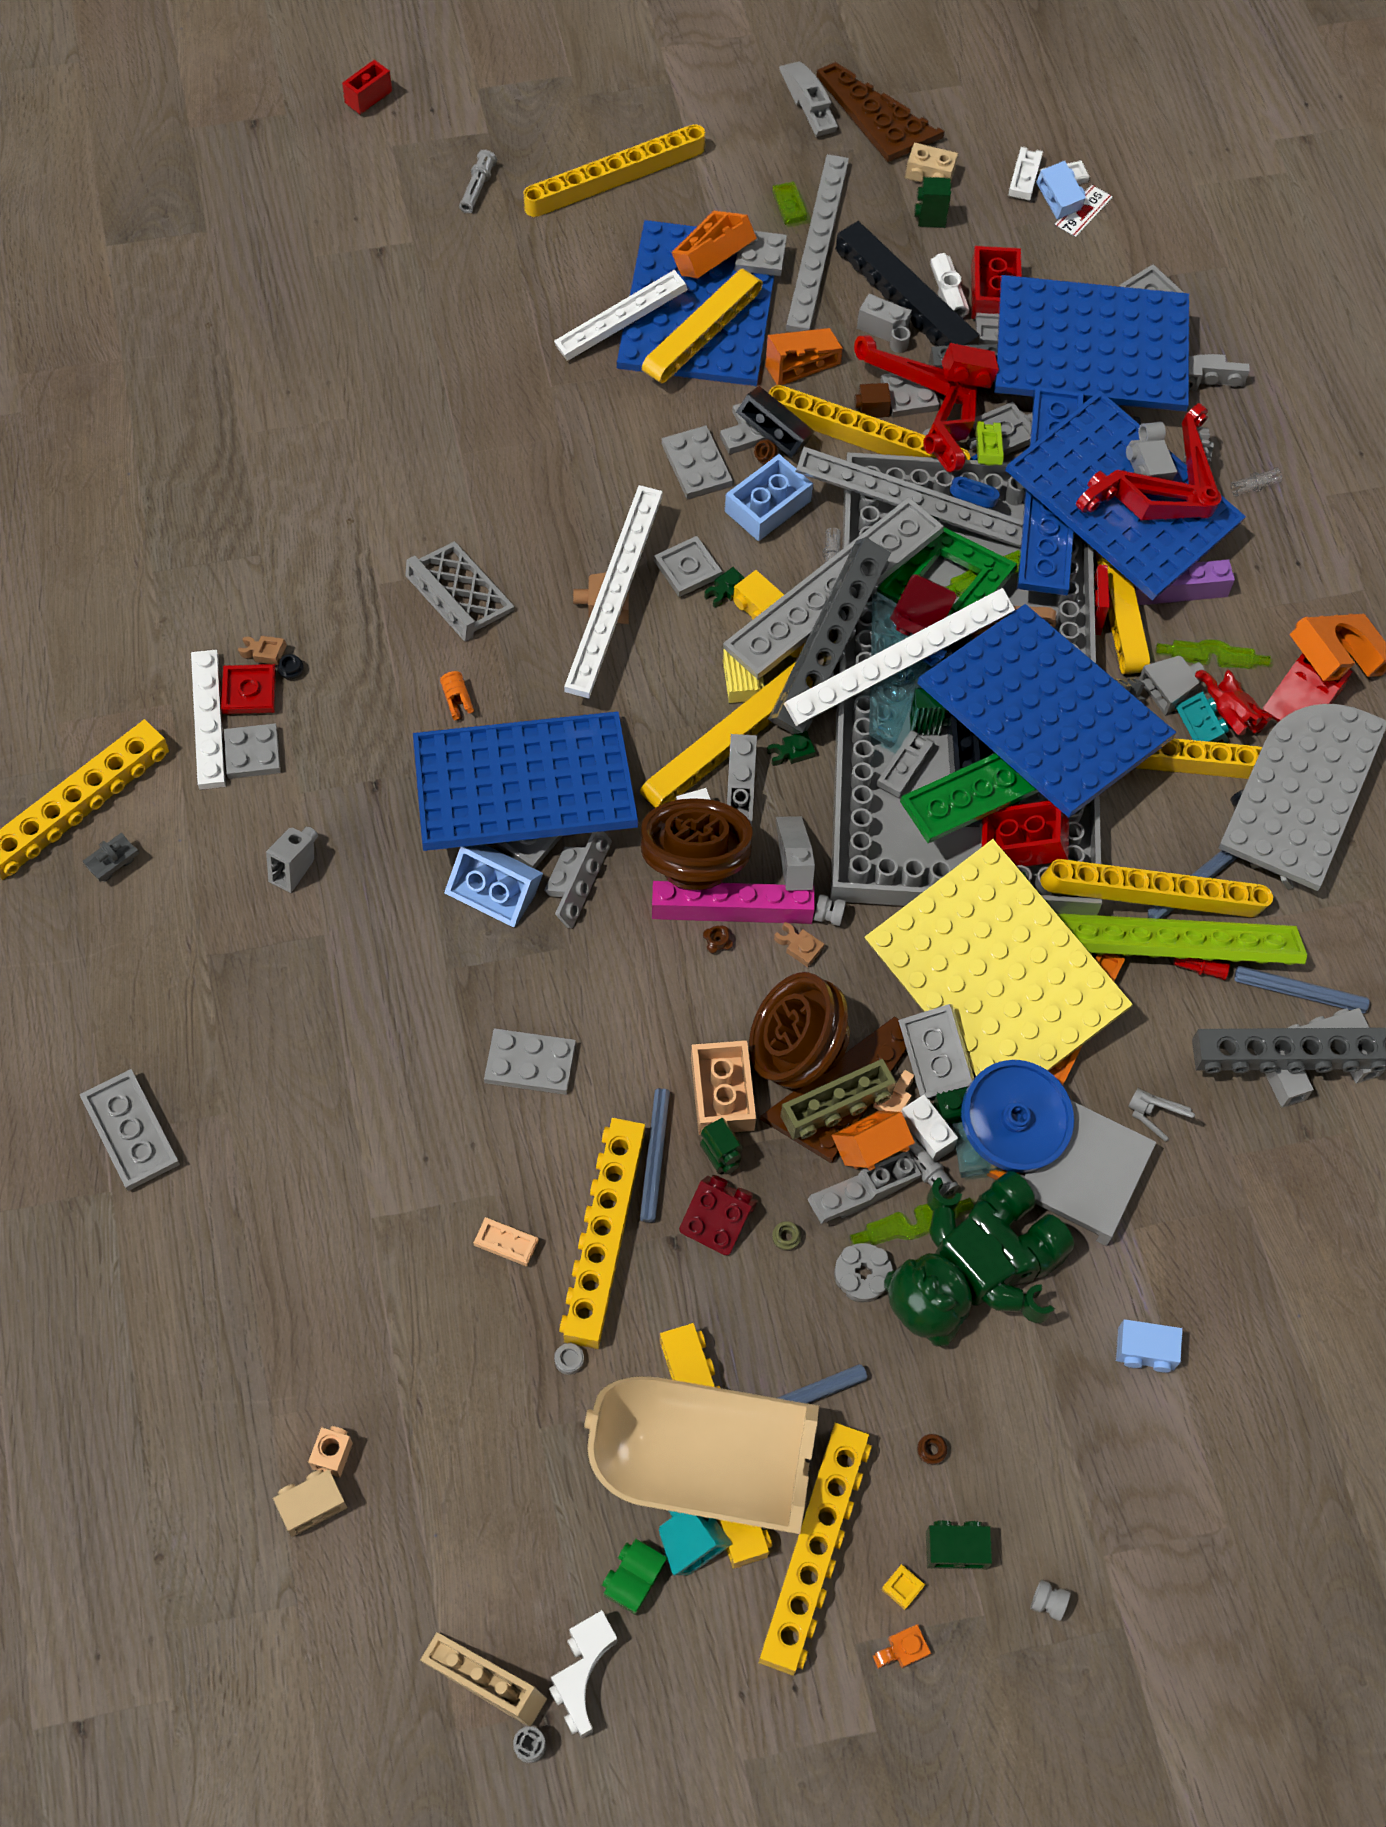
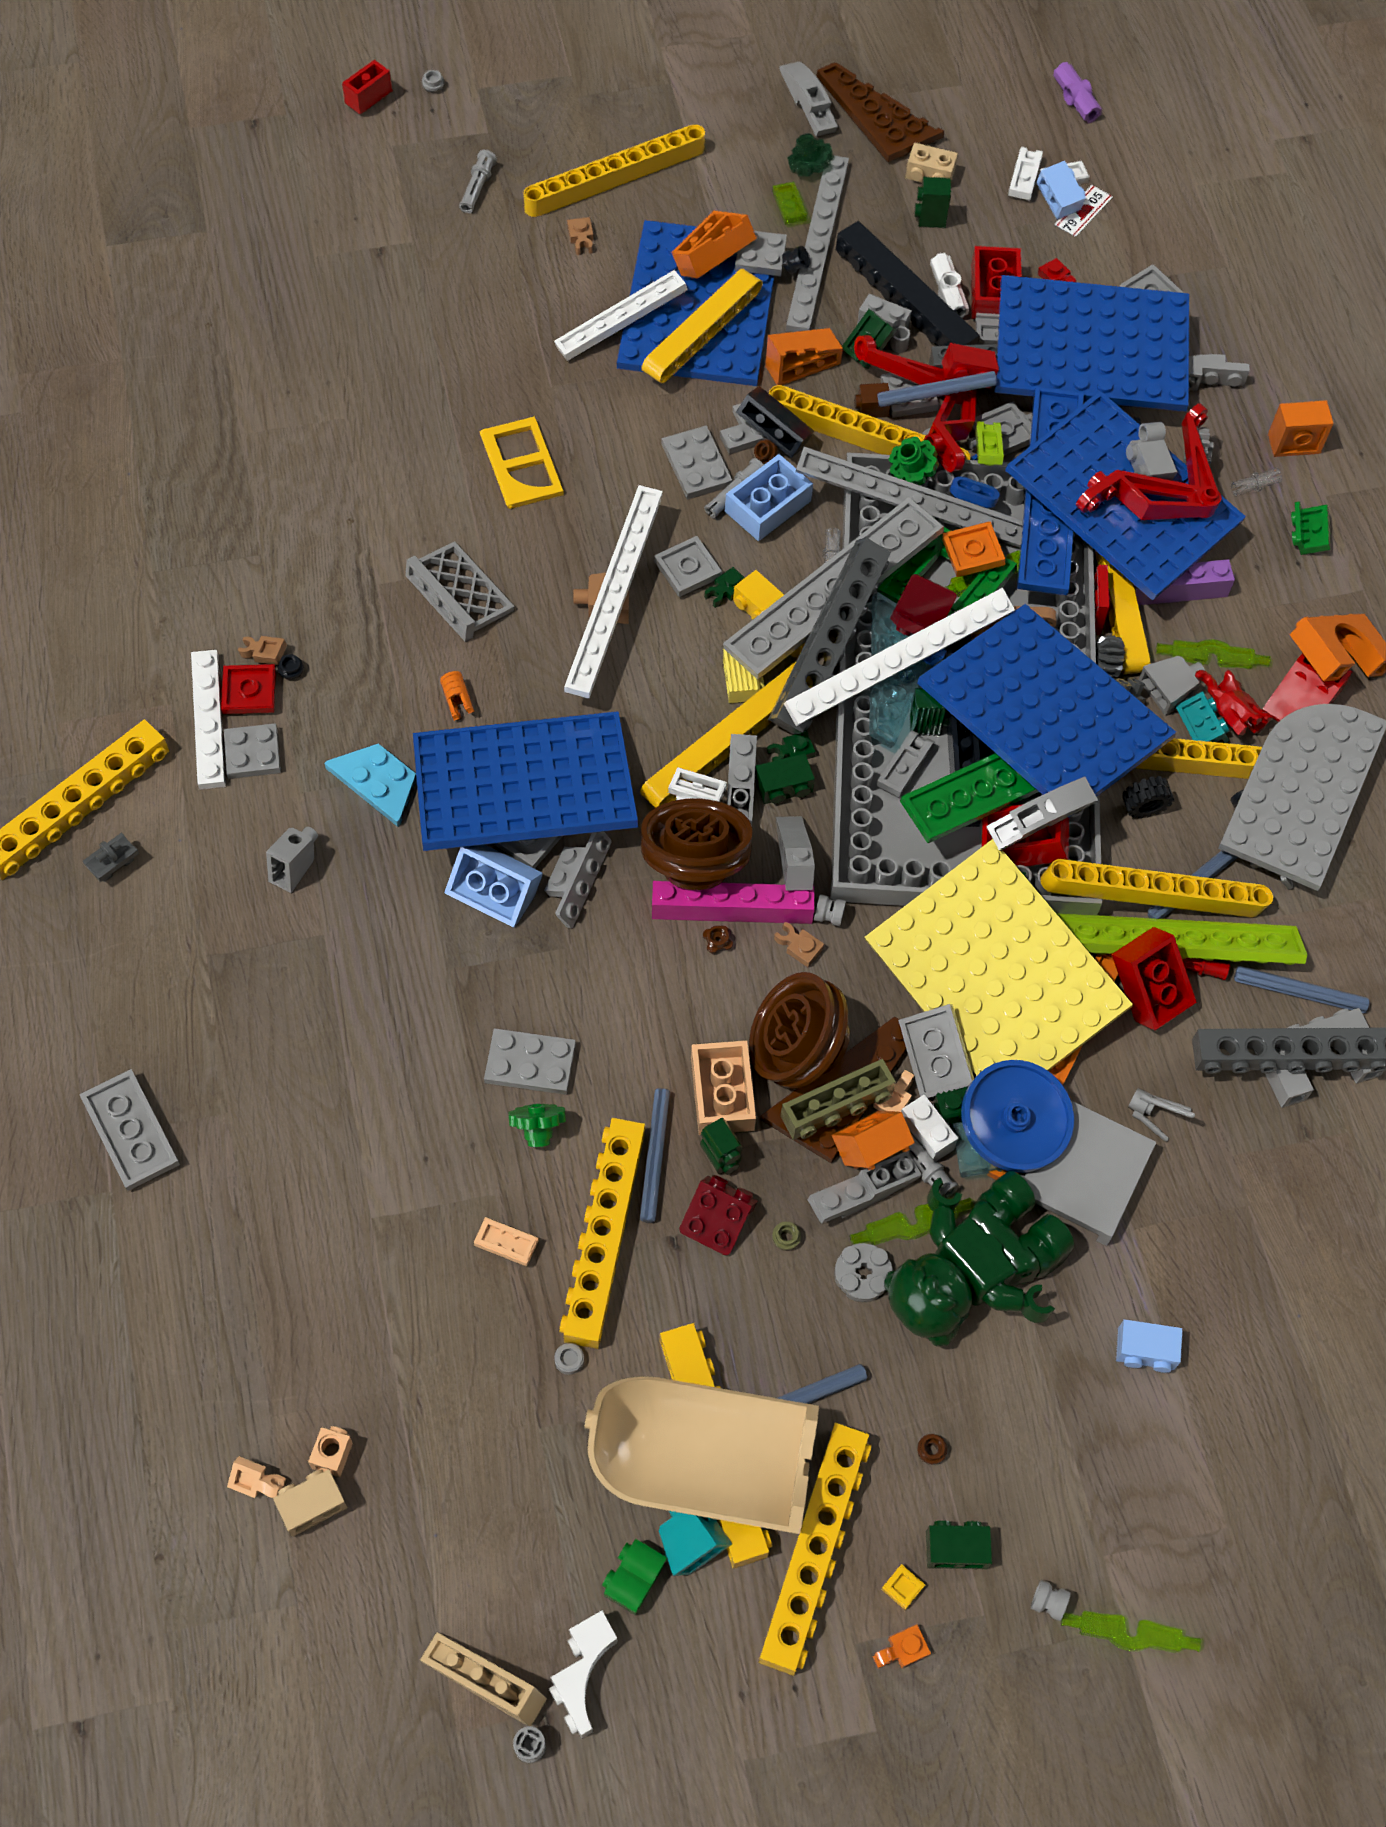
(250, 1479): none -> light nougat plate
(376, 778): none -> medium azure wing
(433, 80): none -> light grey plate
(514, 492): none -> yellow window
(537, 1122): none -> green plant
(581, 233): none -> medium nougat plate
(696, 789): none -> white tile
(718, 503): none -> light grey pin
(784, 779): none -> dark green brick
(796, 259): none -> black wheel
(810, 155): none -> clear green plant
(871, 325): none -> dark green plate
(914, 460): none -> green plant
(937, 389): none -> sand blue axle
(973, 549): none -> orange plate
(1042, 812): none -> light grey slope
(1055, 271): none -> red plate
(1077, 92): none -> medium lavender piece
(1110, 654): none -> dark grey gear
(1147, 1634): none -> clear neon green piece
(1148, 797): none -> black tyre
(1154, 978): none -> red brick
(1300, 428): none -> orange container
(1312, 528): none -> green bracket

